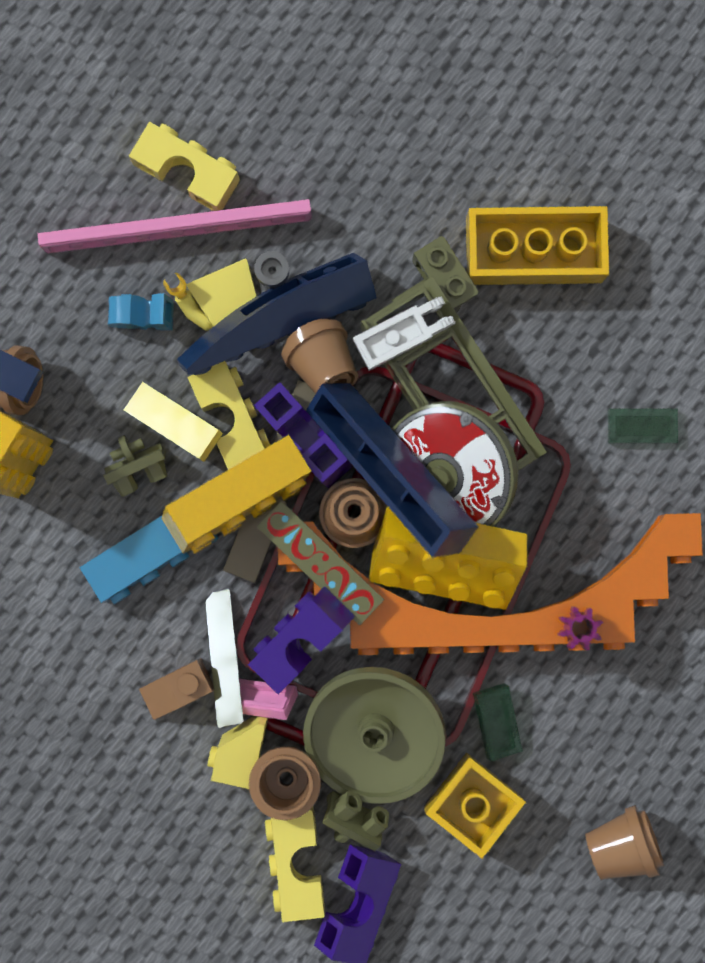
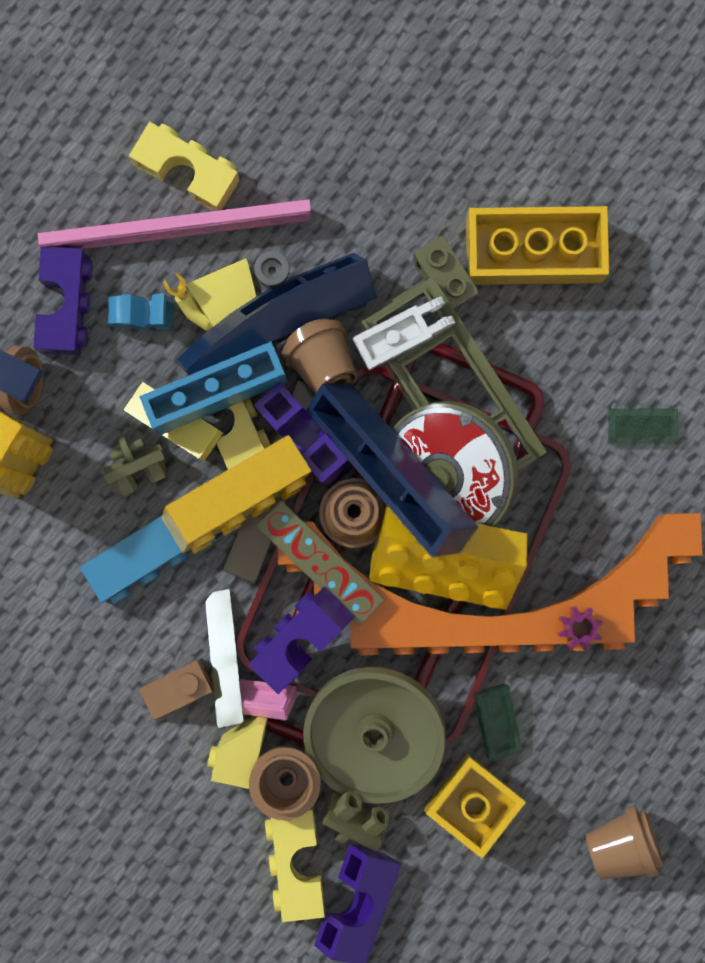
(64, 330): none -> dark purple arch
(213, 389): none -> dark azure brick

